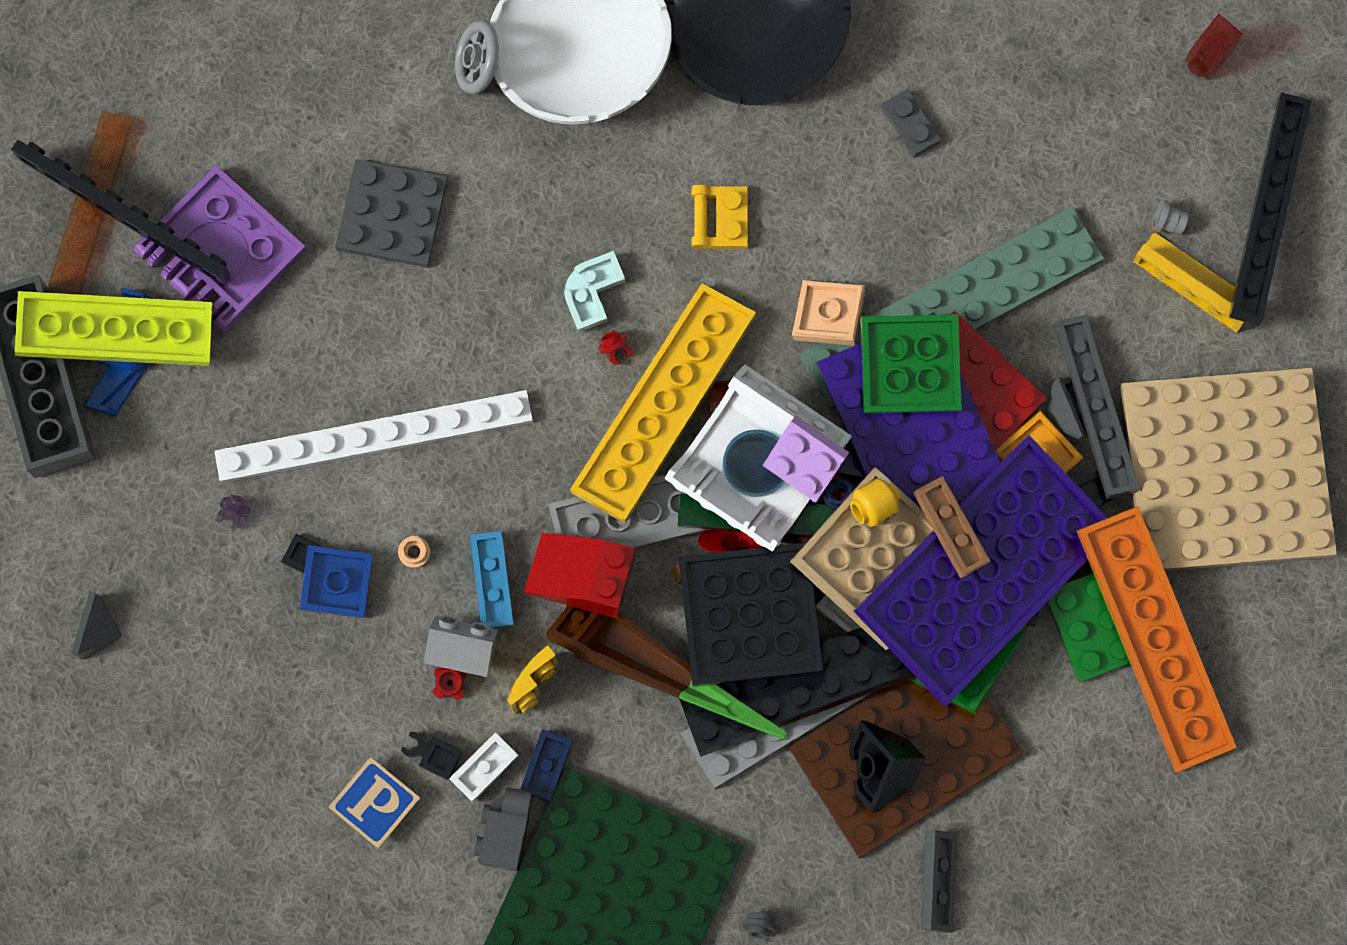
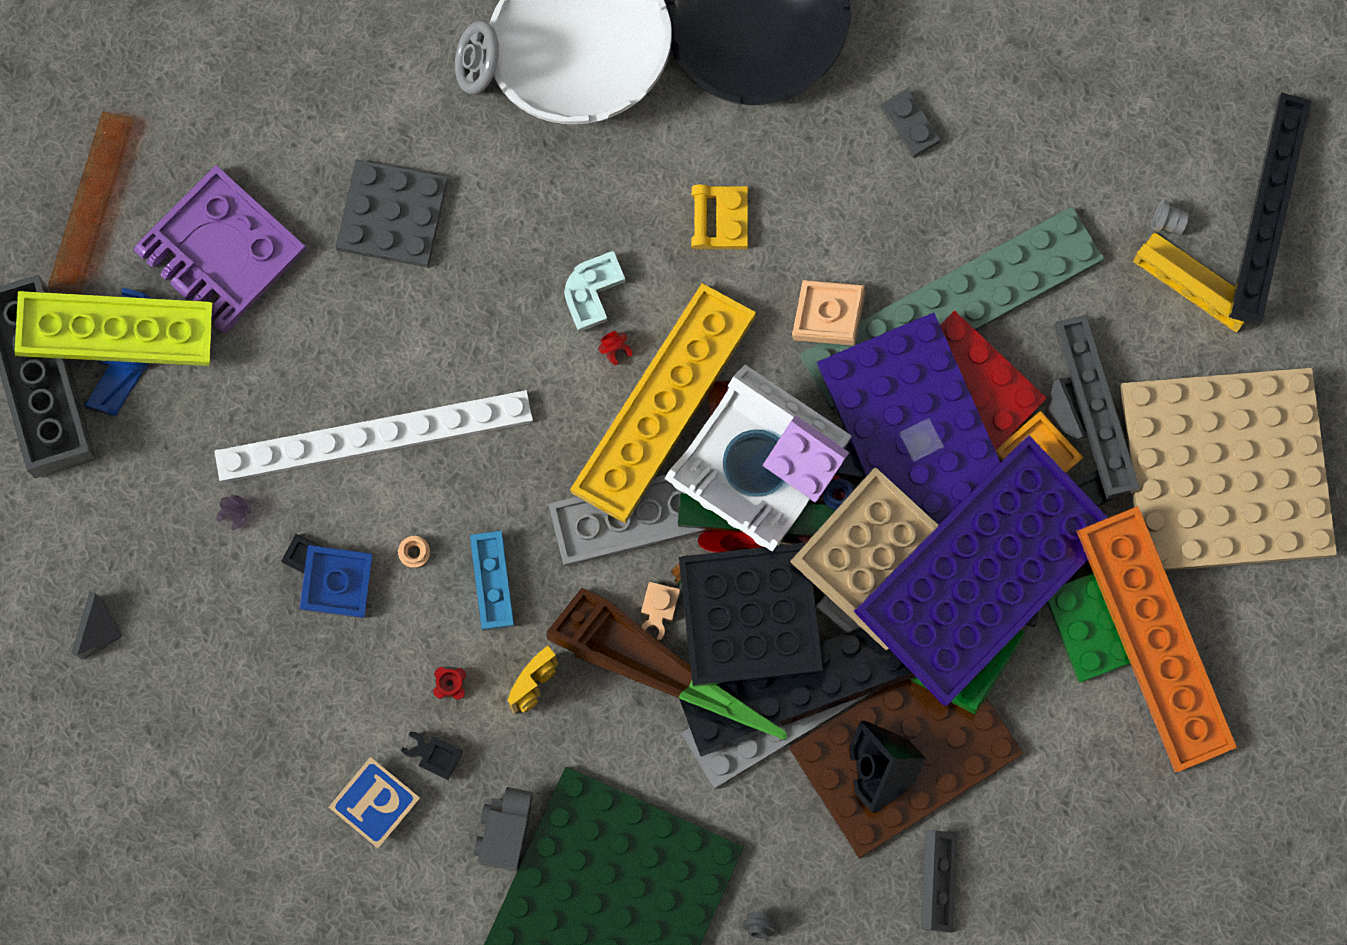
(133, 217): black plate -> none
(460, 645): light grey hinge -> none
(484, 767): white plate -> none
(546, 765): dark blue plate -> none
(581, 573): red slope -> none
(659, 606): none -> light nougat plate
(875, 503): yellow head -> none
(910, 364): green plate -> none
(921, 440): none -> clear plate
(951, 527): medium nougat tile -> none
(1213, 48): clear red slope -> none

